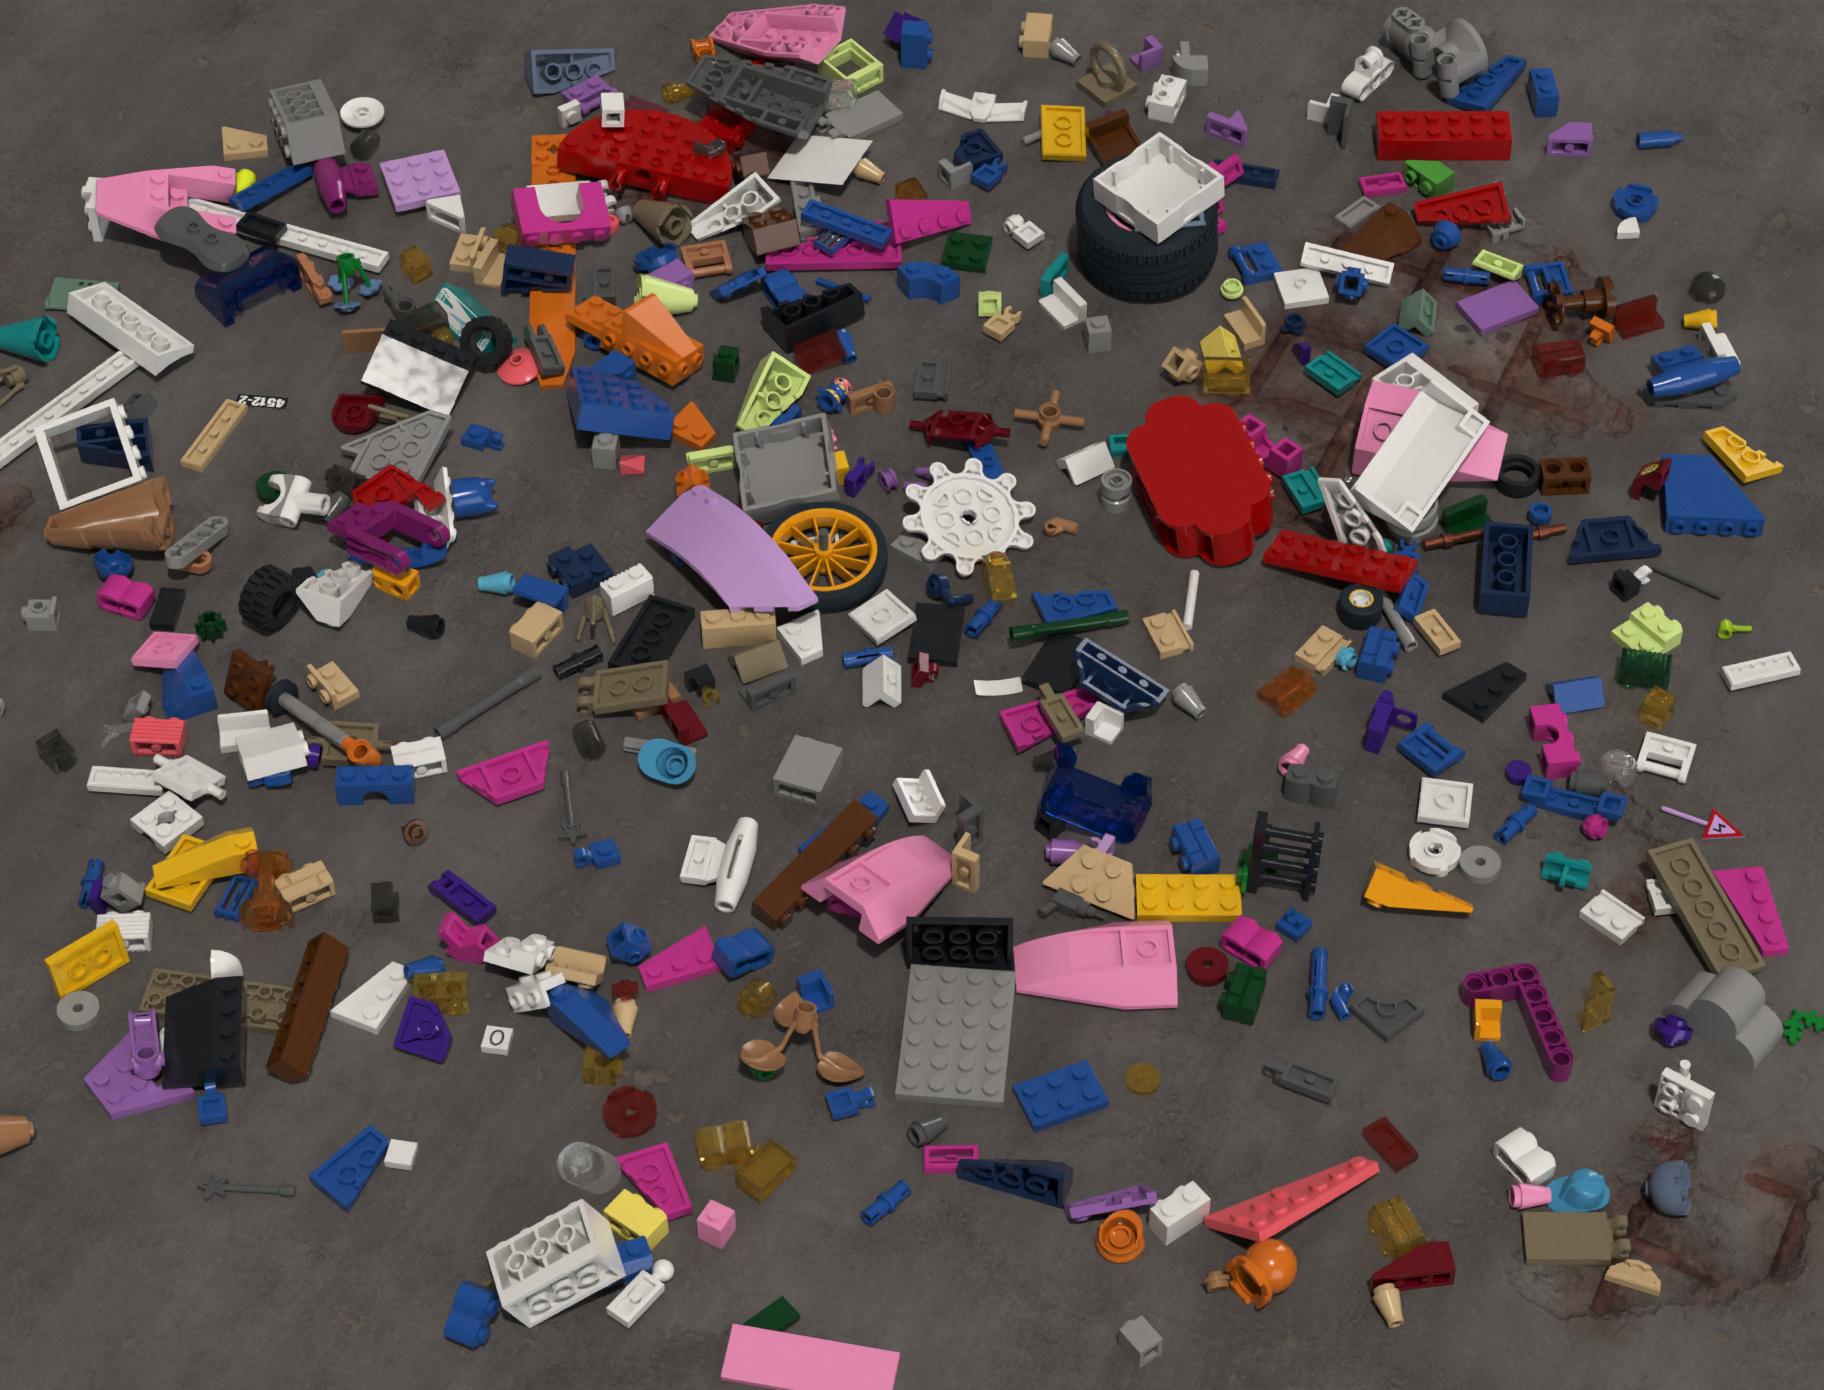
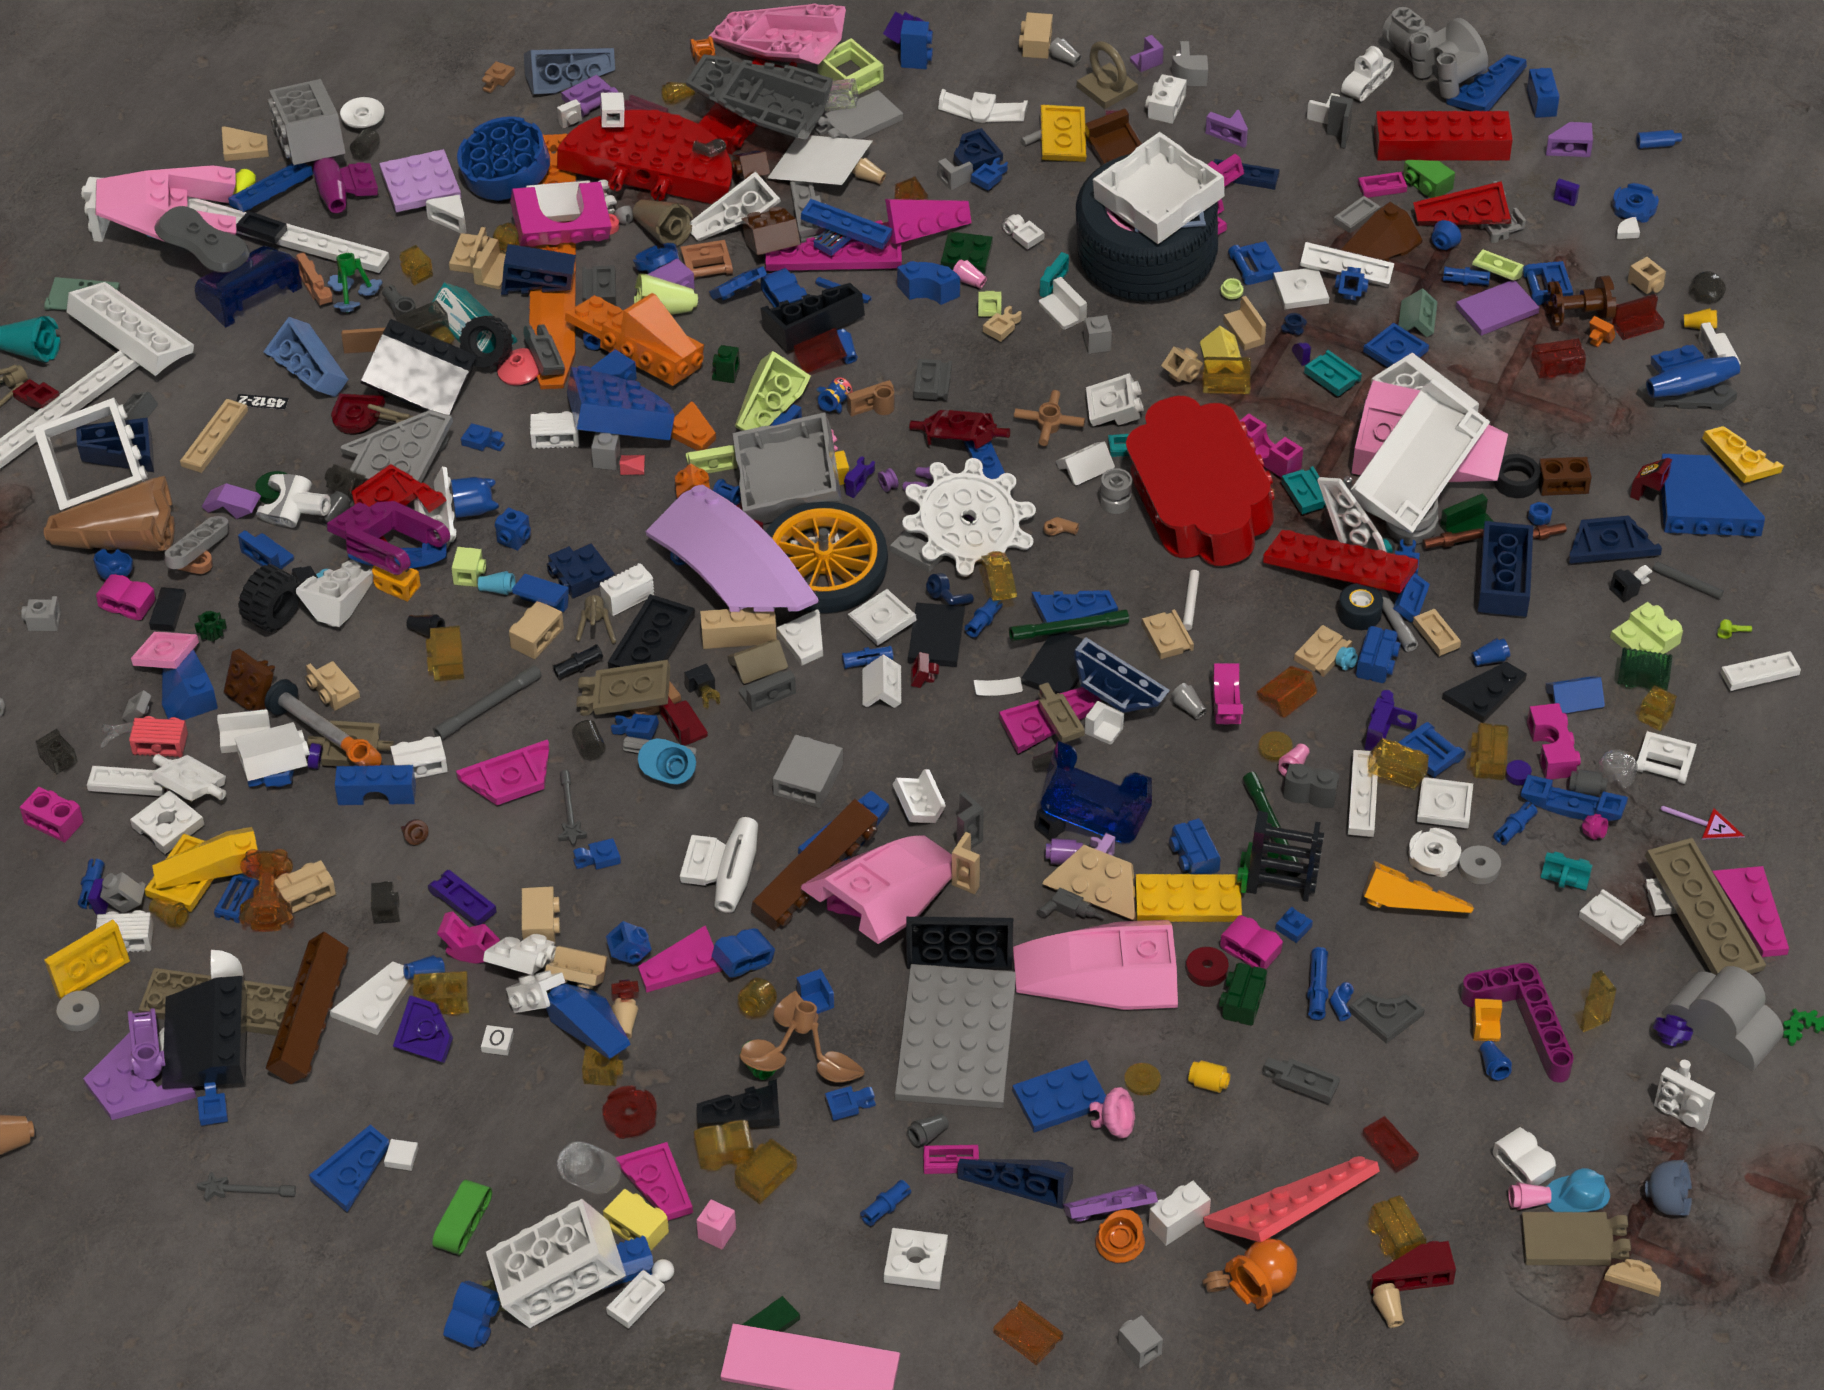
(35, 394): none -> dark red slope
(51, 814): none -> dark pink brick
(172, 913): none -> clear yellow cone
(233, 499): none -> medium lavender slope
(264, 550): none -> blue panel
(306, 356): none -> medium blue wedge
(446, 652): none -> clear yellow brick
(462, 1217): none -> bright green beam
(468, 566): none -> yellowish green brick
(497, 75): none -> medium nougat plate
(503, 157): none -> blue brick
(512, 528): none -> blue brick
(539, 912): none -> tan brick
(553, 430): none -> white brick
(638, 726): none -> blue plate
(728, 491): none -> blue bush
(755, 1105): none -> black wing
(909, 1244): none -> white brick
(969, 274): none -> bright pink cone
(1028, 1333): none -> clear orange plate
(1114, 400): none -> white plate
(1115, 1113): none -> bright pink hair
(1209, 1076): none -> yellow brick
(1226, 693): none -> dark pink arch
(1258, 794): none -> dark green piece
(1275, 745): none -> clear yellow piece
(1362, 796): none -> white plate
(1398, 763): none -> clear yellow brick
(1490, 751): none -> clear yellow brick
(1492, 652): none -> blue cone
(1566, 192): none -> dark purple tile
(1647, 275): none -> tan brick

